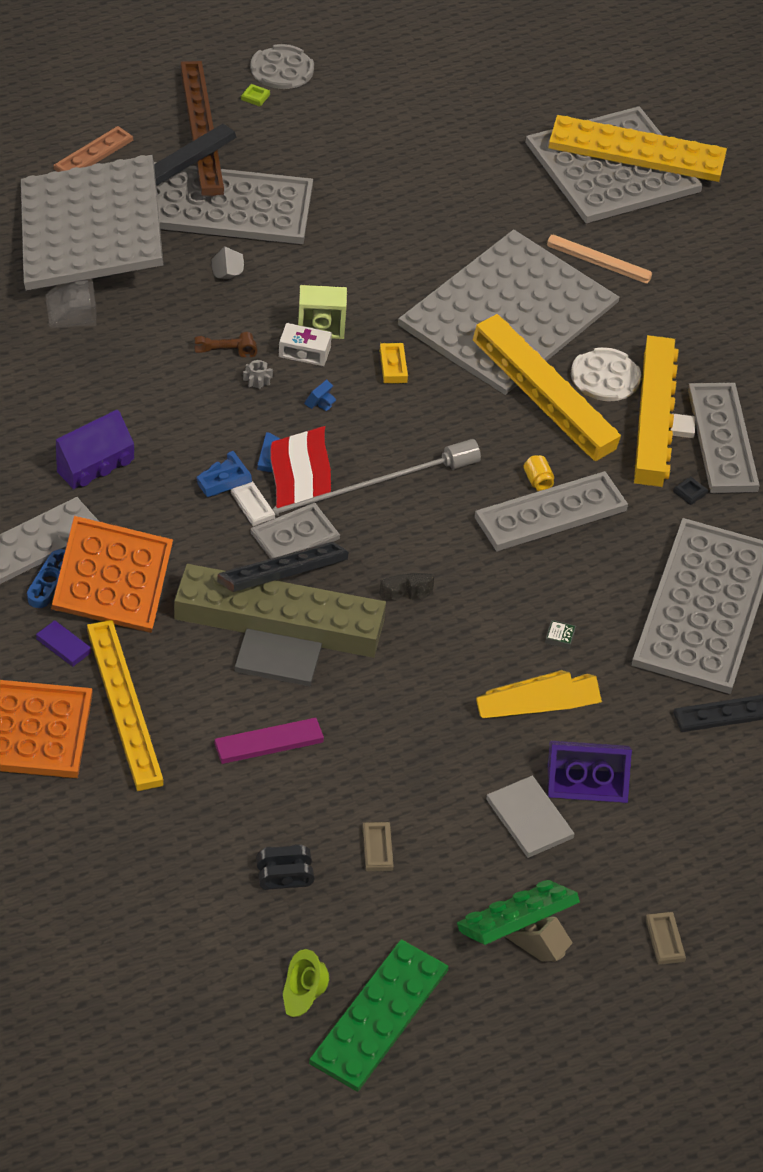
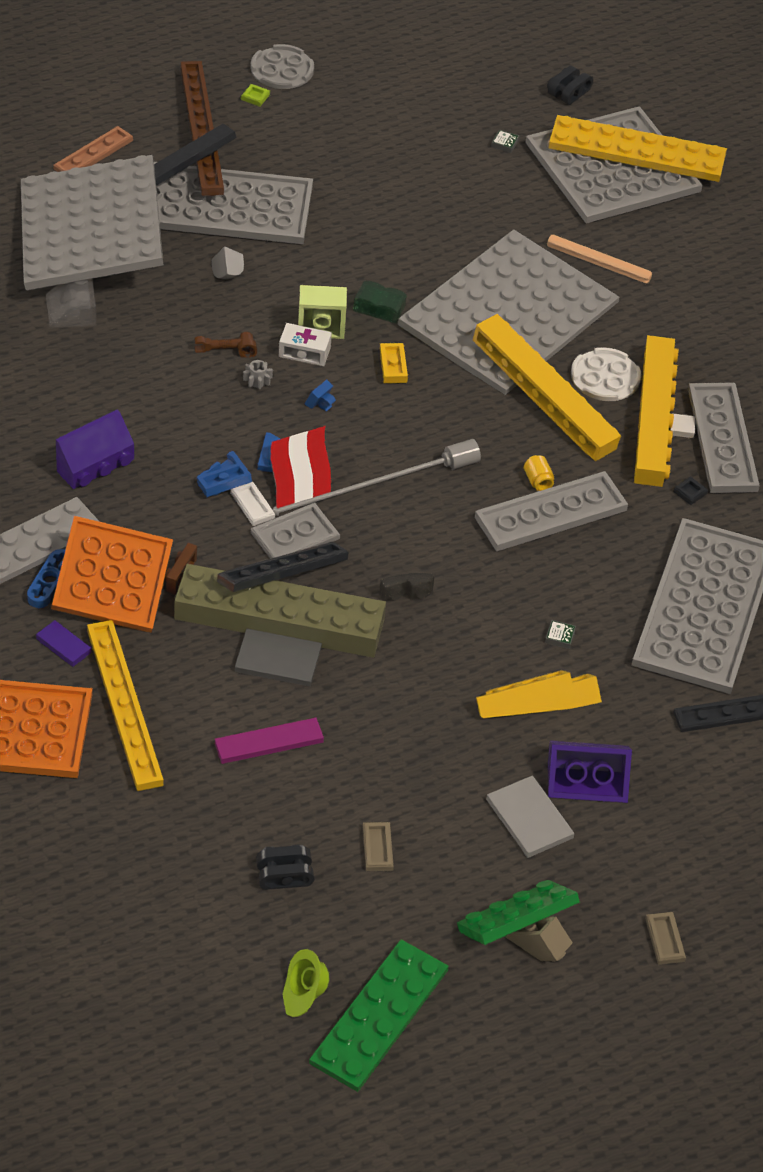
(174, 575): none -> reddish brown plate
(380, 301): none -> clear green brick
(505, 141): none -> tile
(570, 84): none -> black brick

